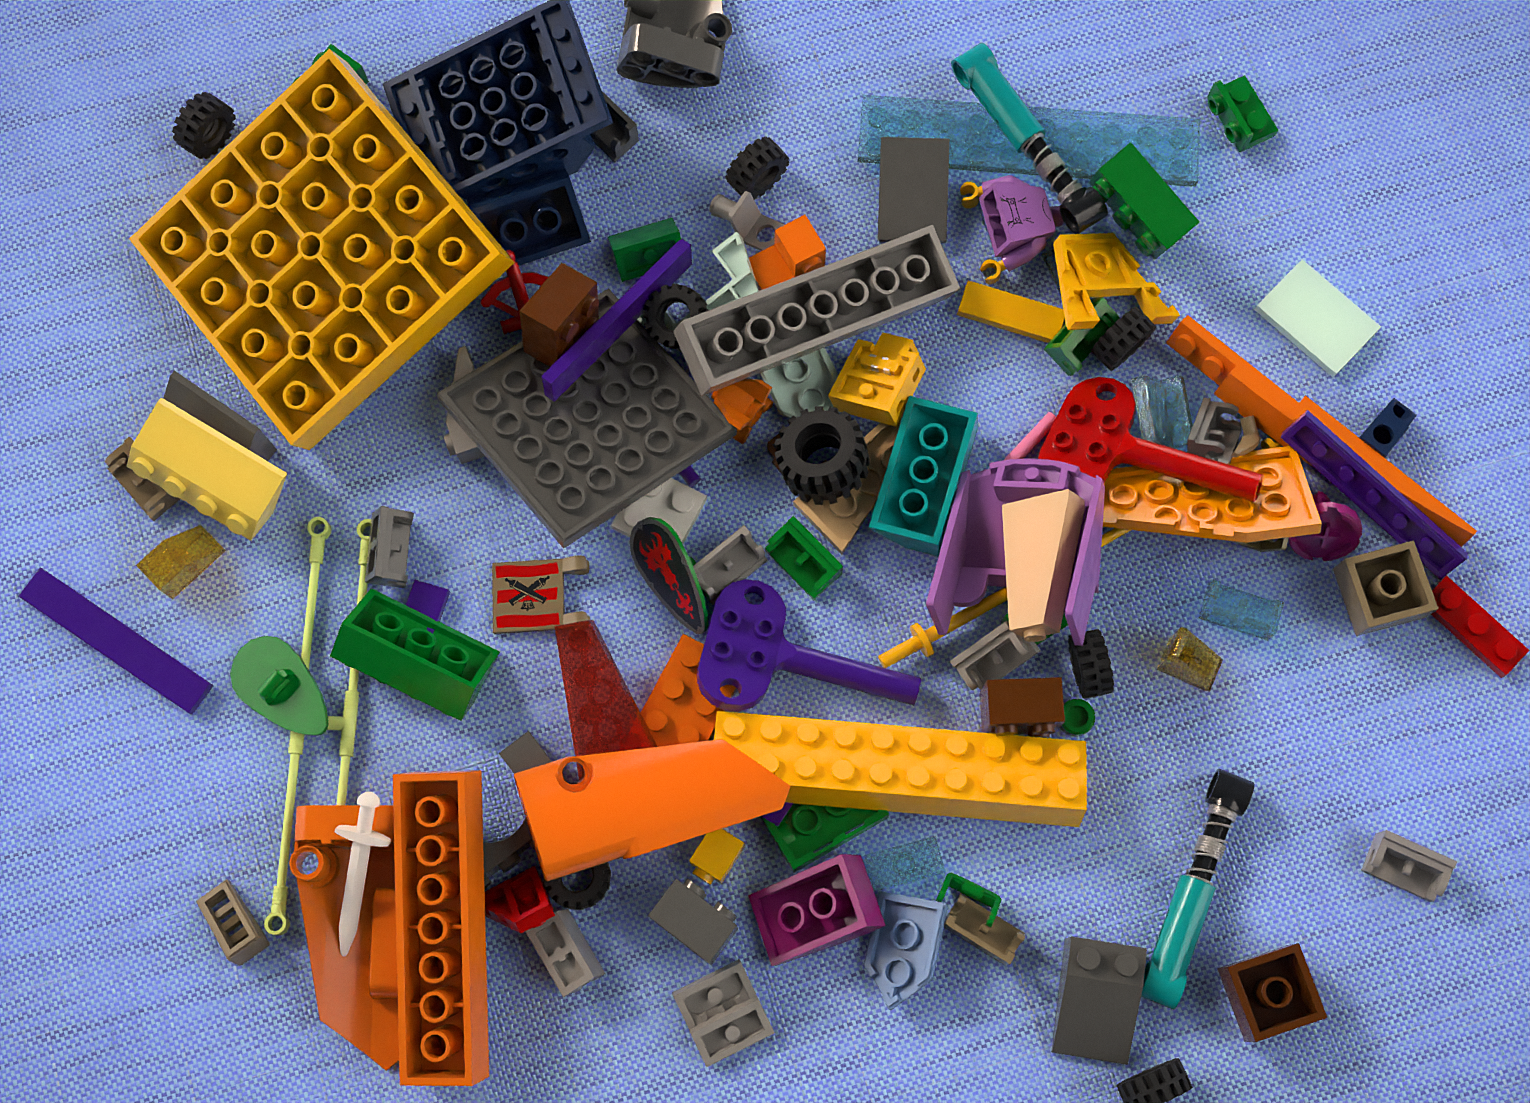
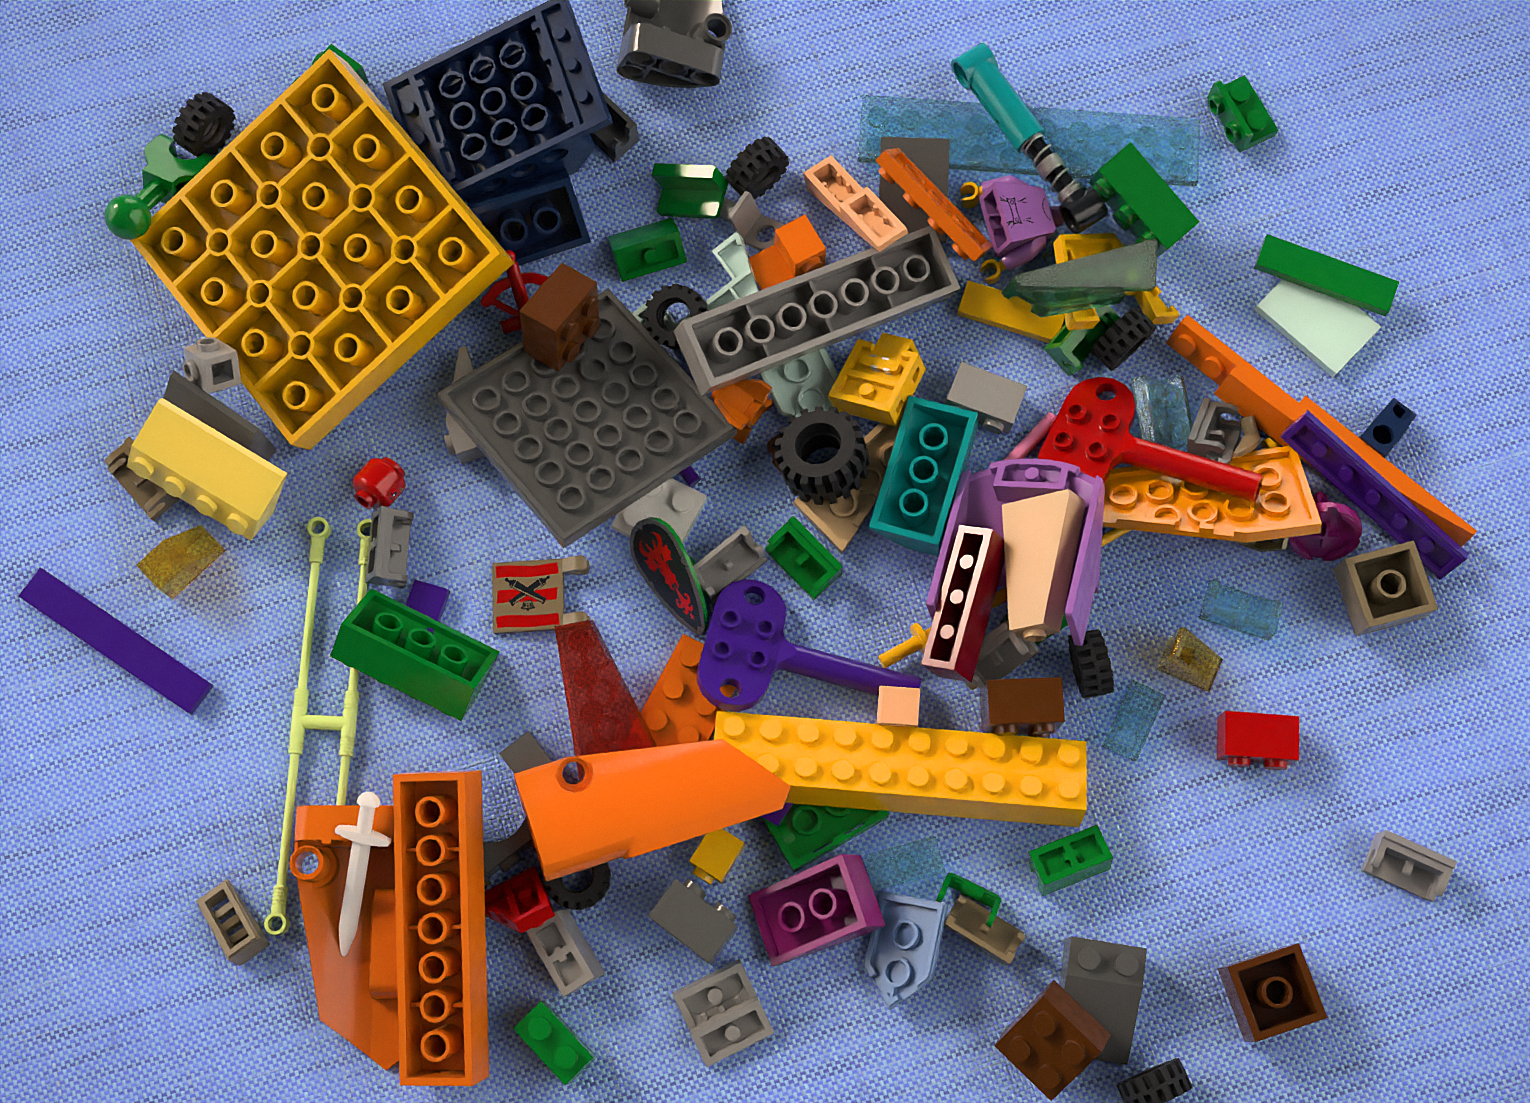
(162, 177): none -> green piece
(211, 365): none -> light grey brick
(279, 686): green shield -> none
(379, 483): none -> red head
(555, 1042): none -> green brick
(615, 321): dark purple tile -> none
(690, 190): none -> green panel
(853, 204): none -> light nougat slope
(898, 706): none -> light nougat piece
(943, 213): none -> orange plate
(965, 604): none -> dark red brick
(989, 395): none -> light grey brick
(1052, 1040): none -> reddish brown brick
(1070, 860): none -> green hinge
(1078, 717): green tile -> none
(1087, 281): none -> clear green wedge
(1133, 720): none -> clear light blue plate
(1166, 970): piece -> none
(1258, 739): none -> red brick
(1326, 275): none -> green tile
(1476, 628): red plate -> none

